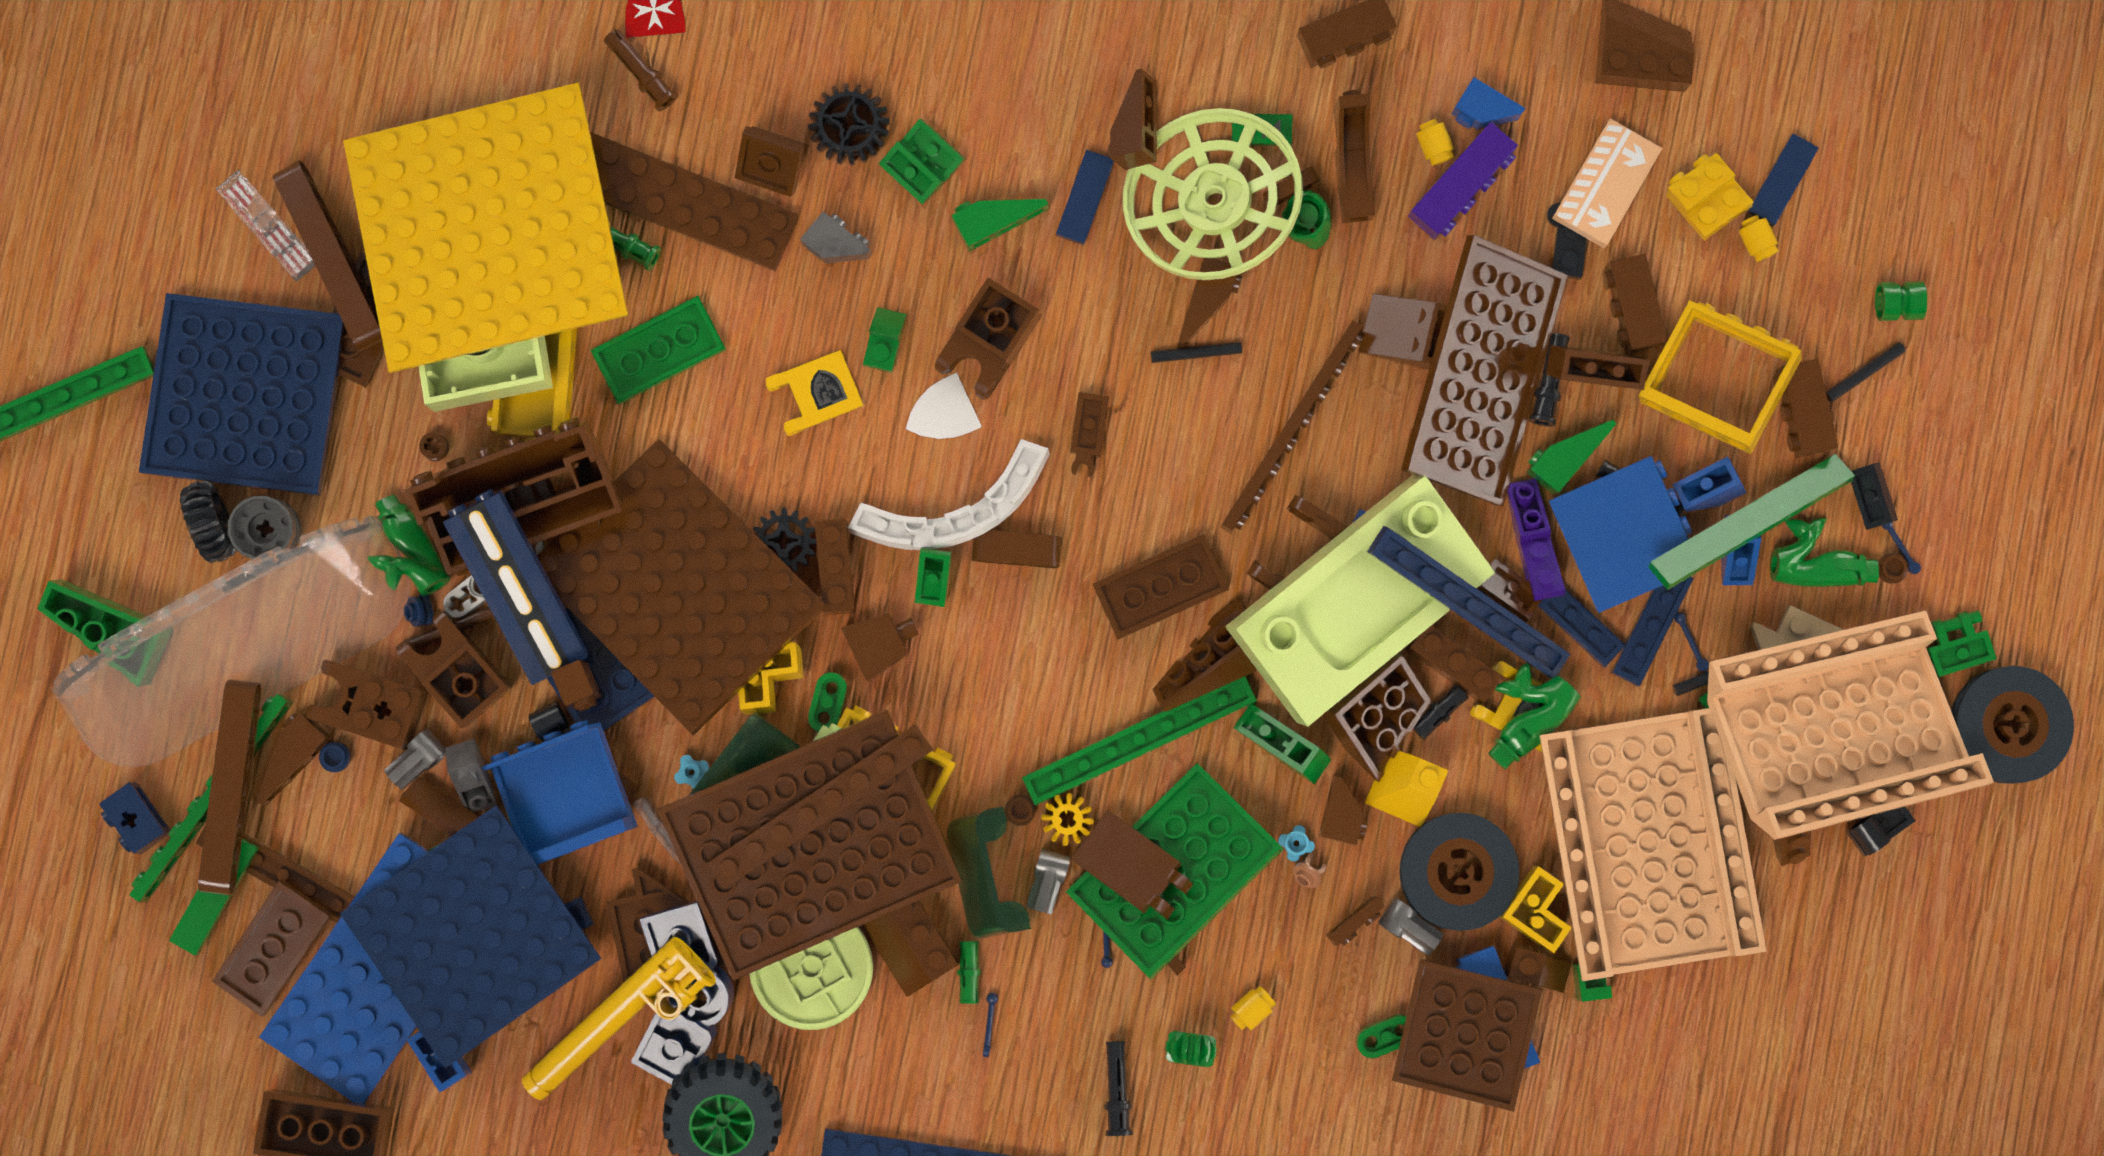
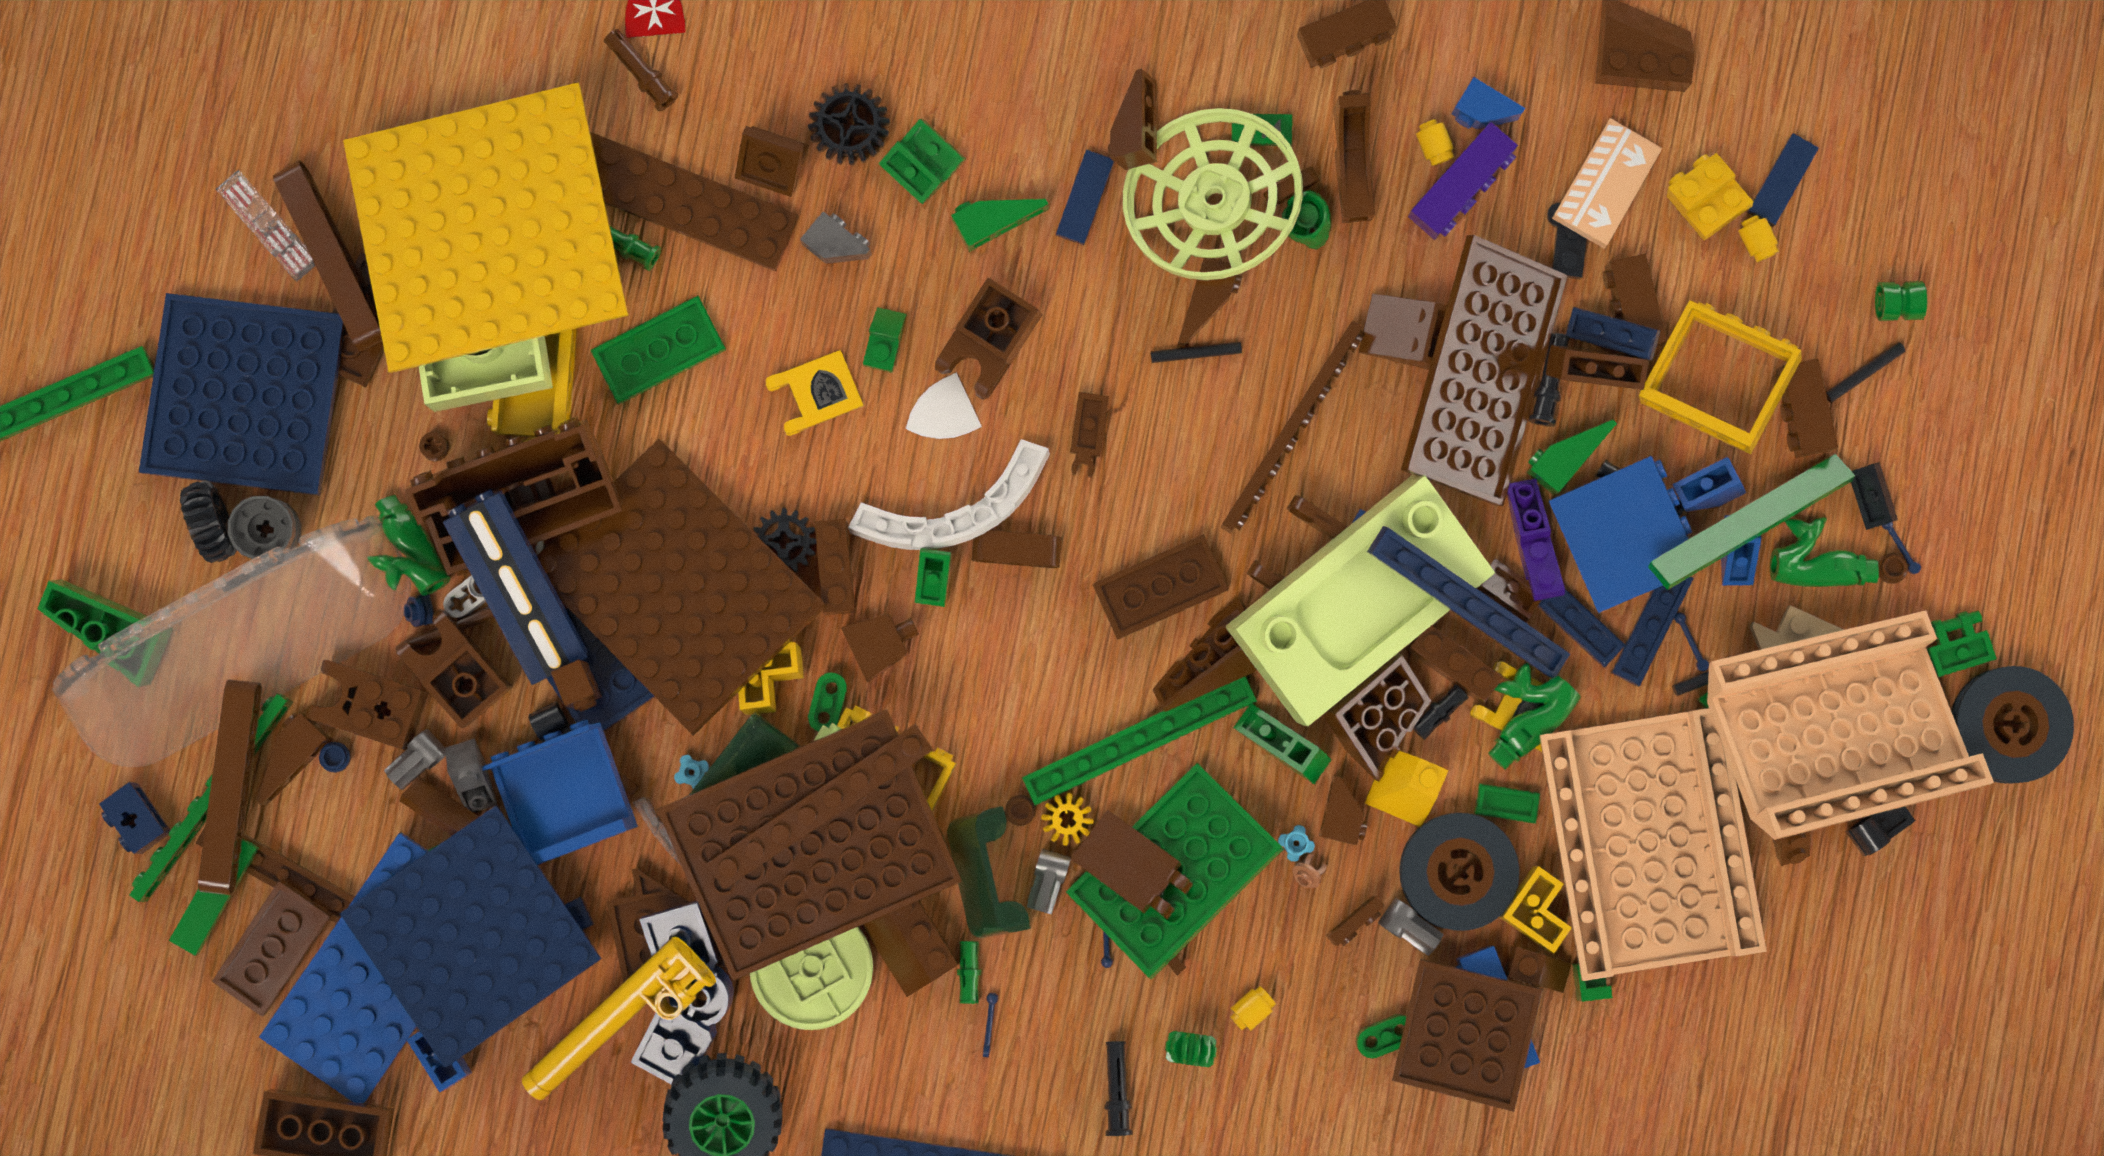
(1507, 803): none -> green tile
(1613, 333): none -> dark blue tile

